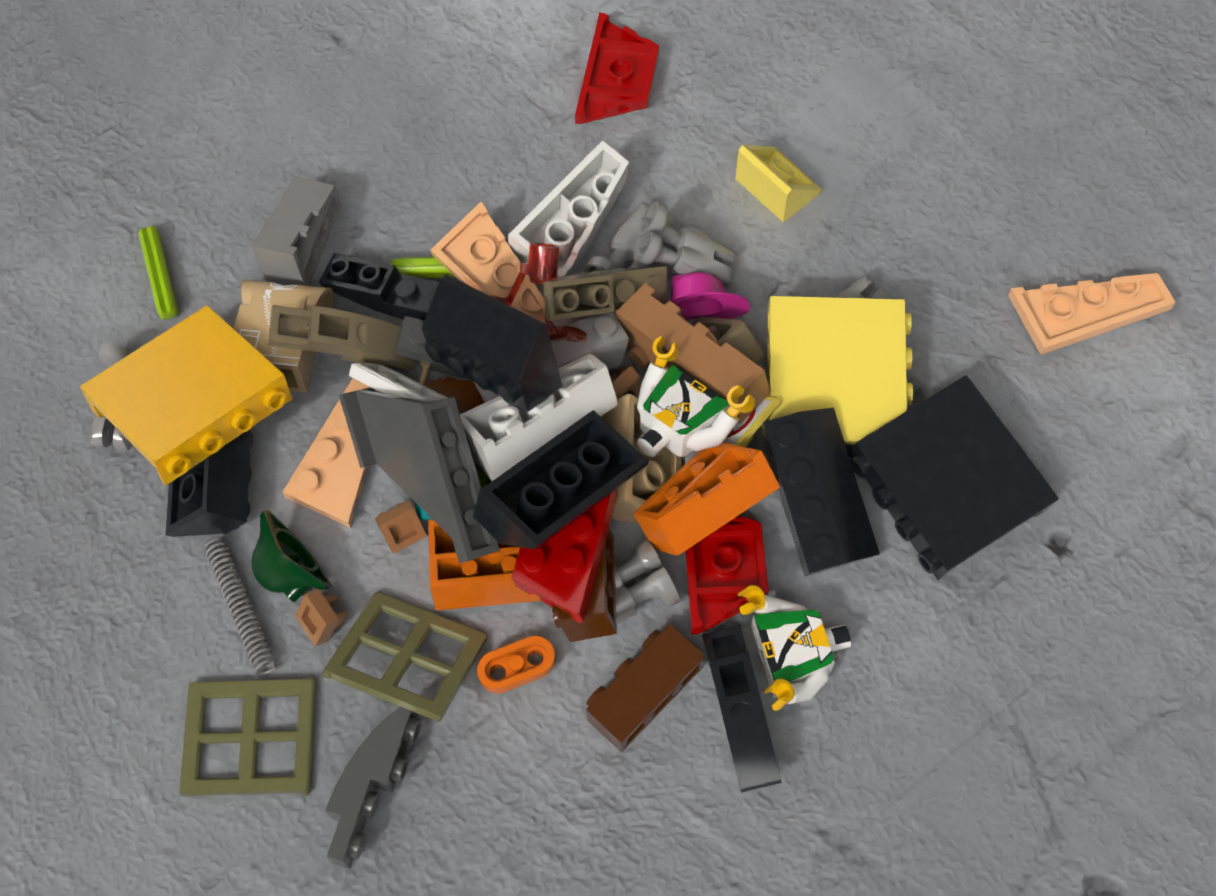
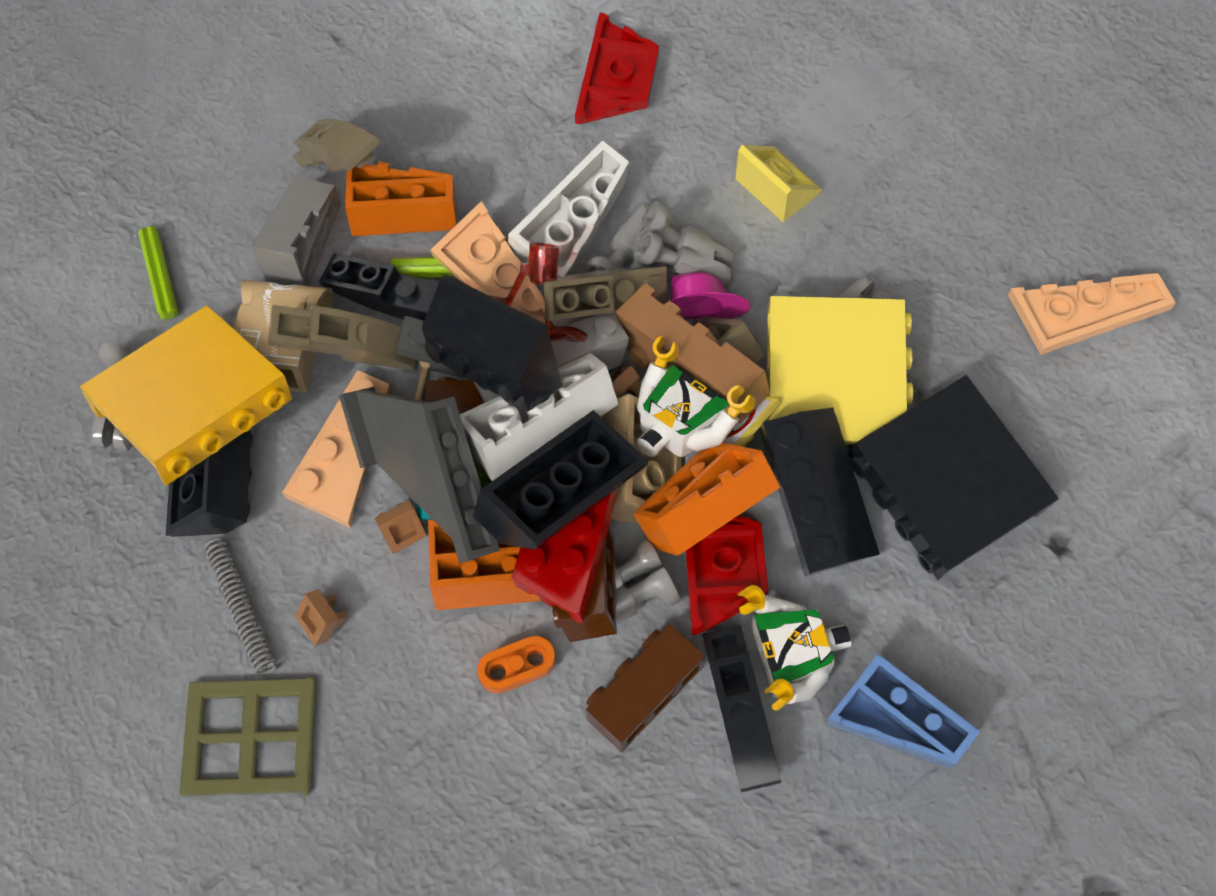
(284, 562): dark green hat -> none
(335, 144): none -> dark tan slope
(374, 765): dark grey slope -> none
(391, 382): white tile -> none
(399, 201): none -> orange wedge
(405, 655): olive window -> none
(902, 716): none -> medium blue wedge

